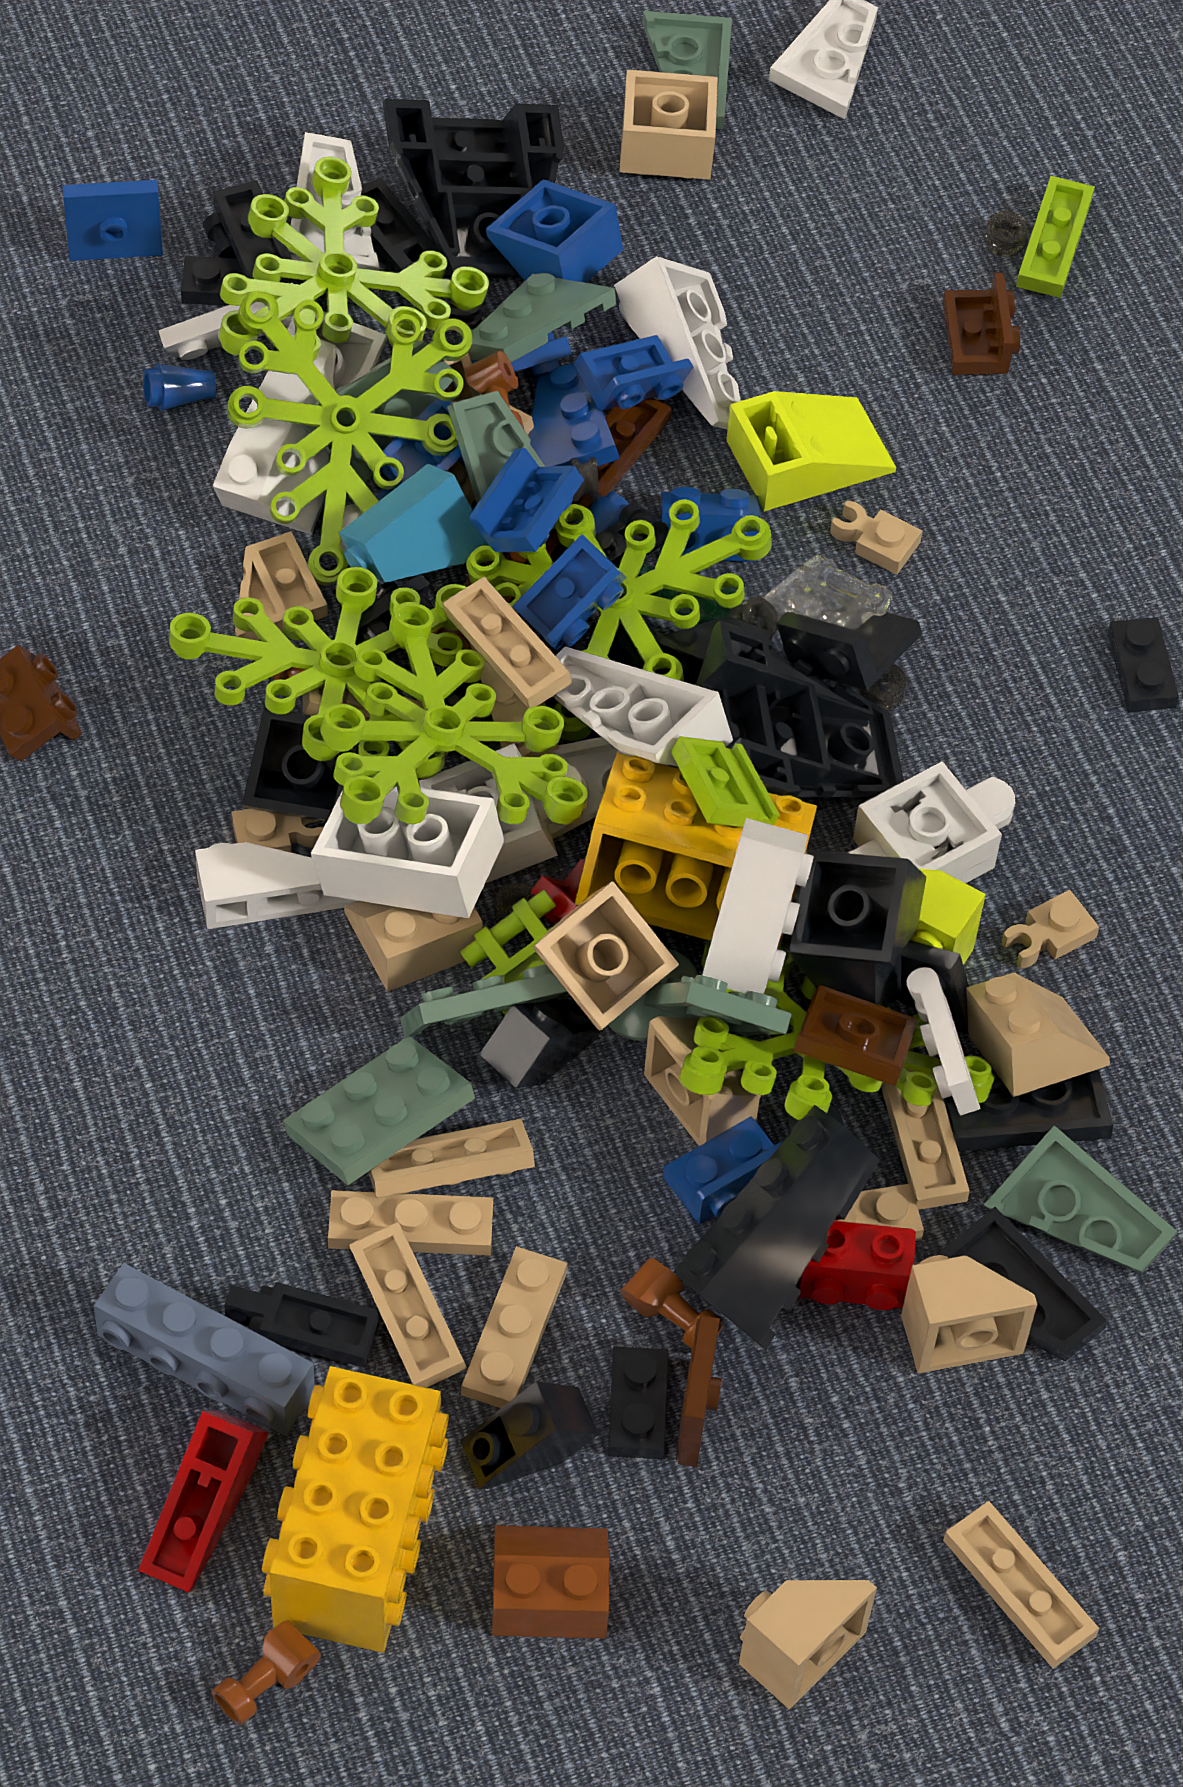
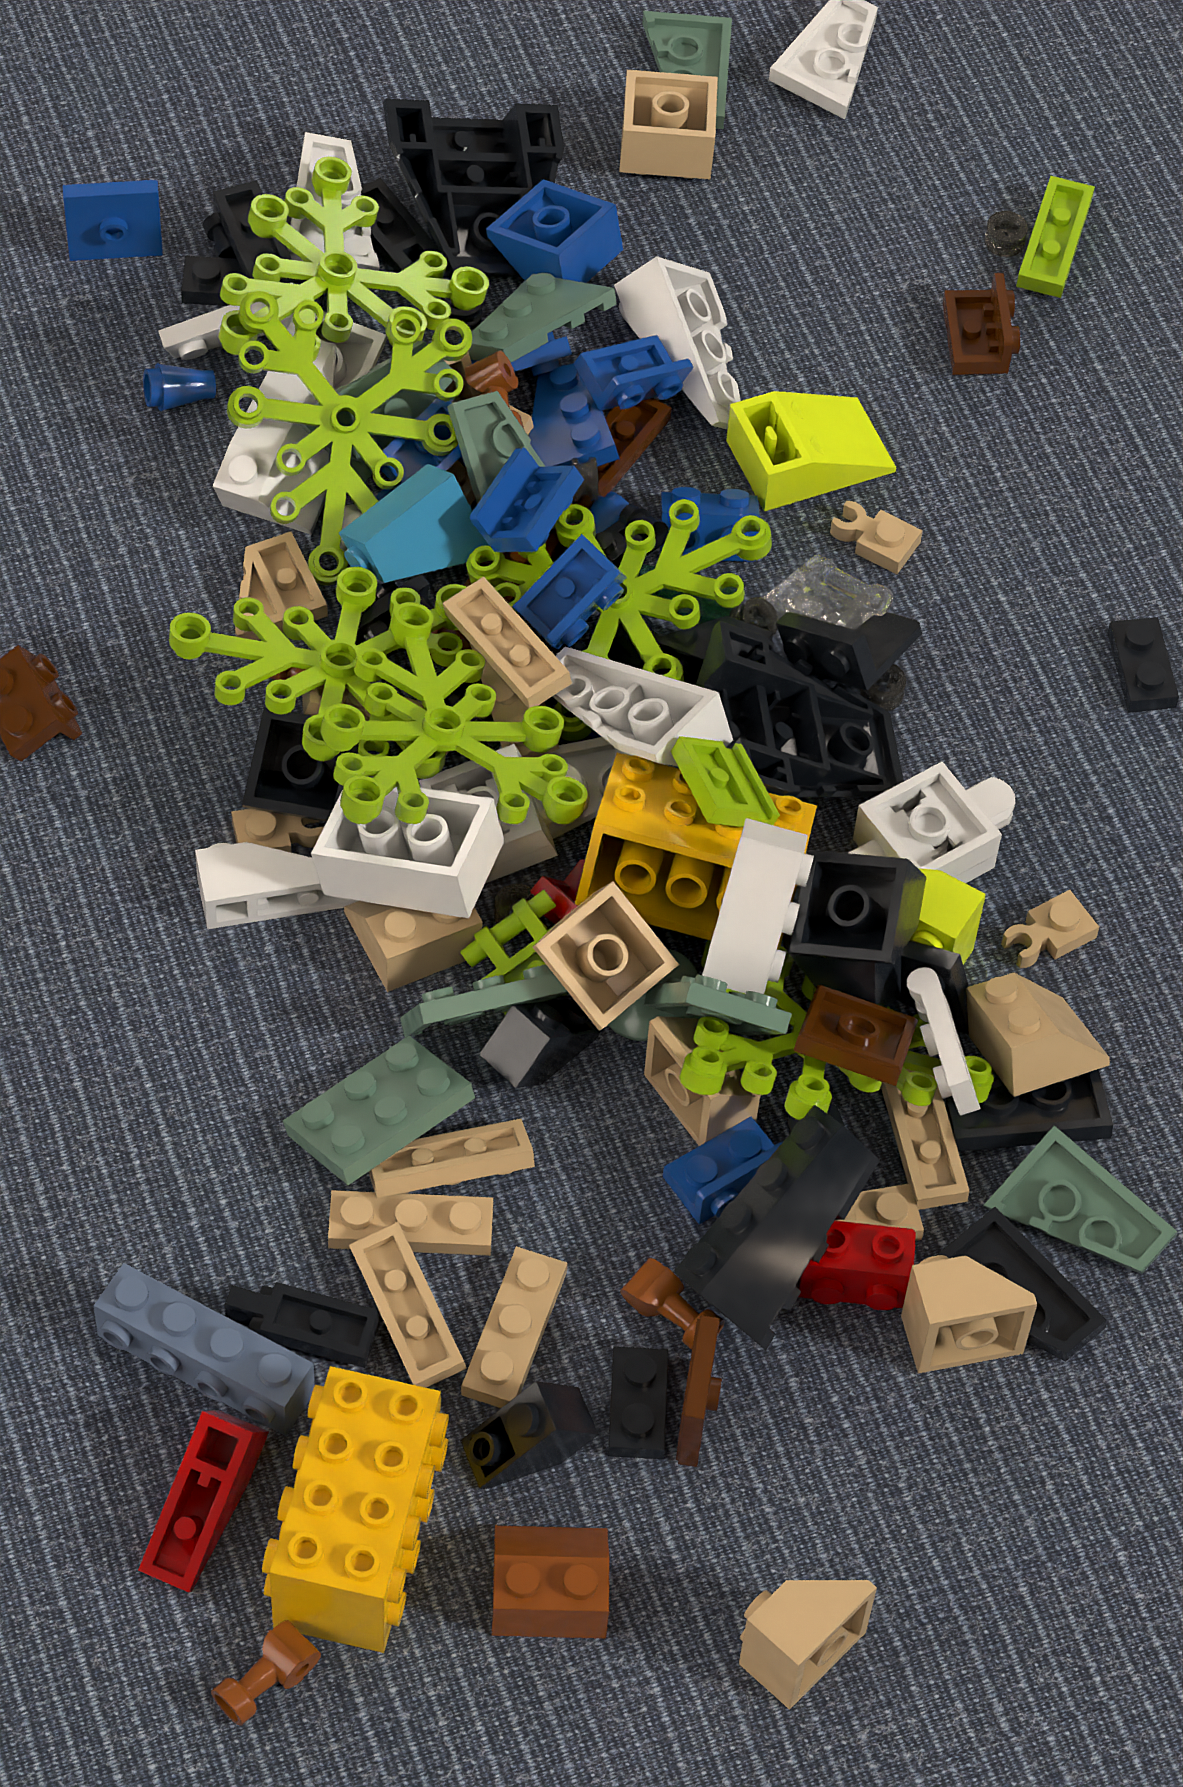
(1021, 1584): tan plate -> none

